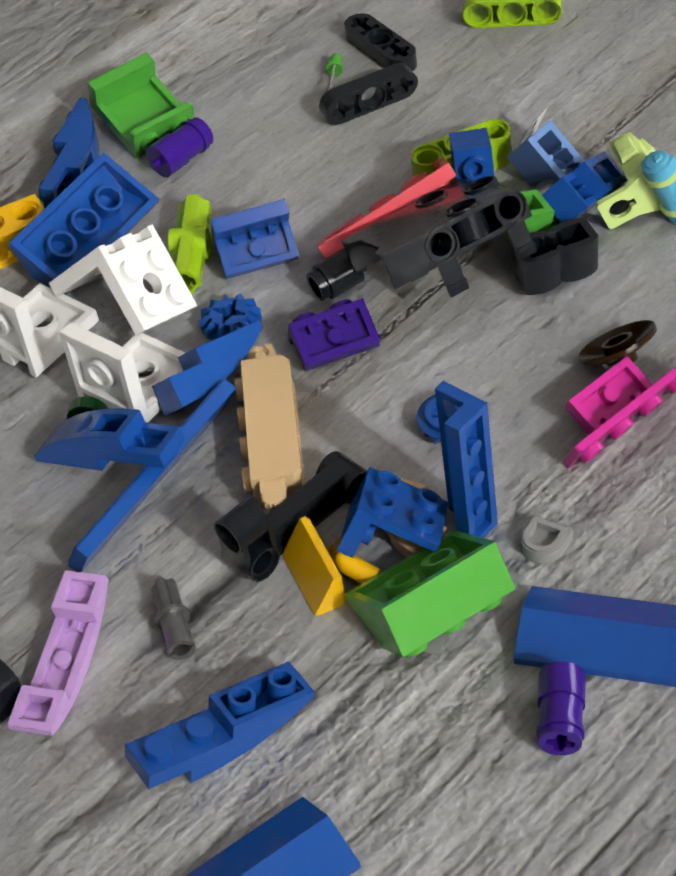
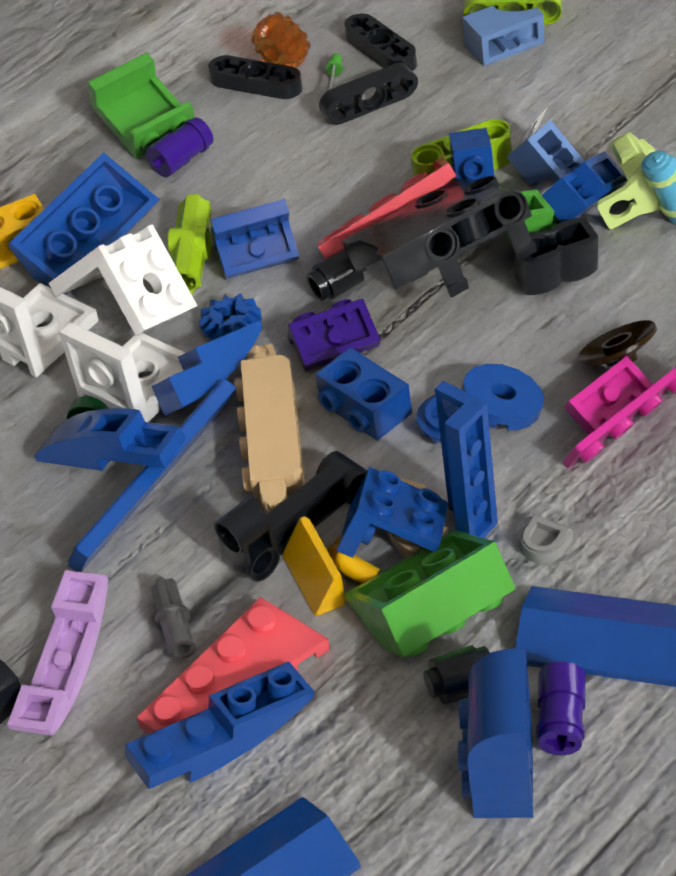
(76, 150): blue slope -> none
(251, 645): none -> coral wing
(275, 79): none -> black beam
(280, 40): none -> clear orange gear
(363, 394): none -> blue brick
(450, 673): none -> black brick
(497, 737): none -> blue brick
(499, 33): none -> medium blue arch
(522, 394): none -> blue tile

